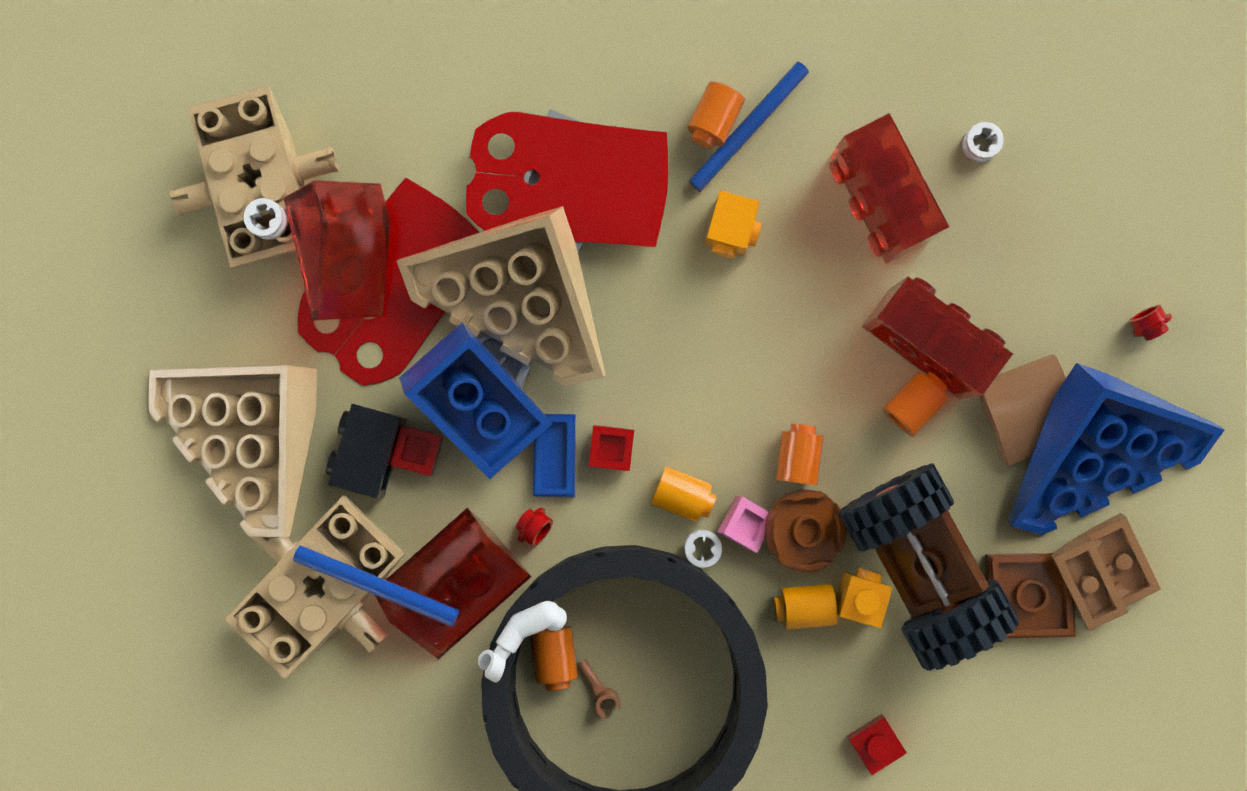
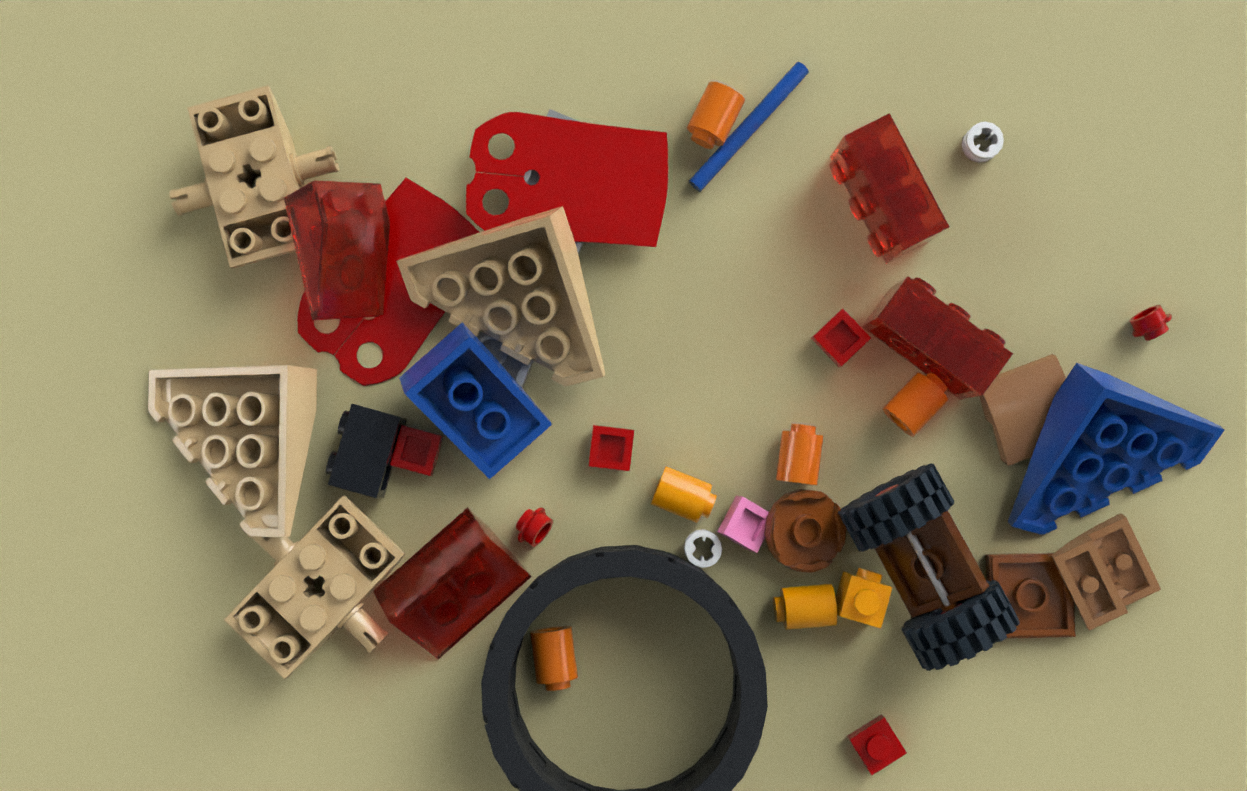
(254, 212): white bush -> none
(376, 585): blue bar -> none
(521, 625): white arm -> none
(555, 458): blue tile -> none
(600, 691): nougat hand -> none
(733, 225): light orange brick -> none
(841, 338): none -> red plate

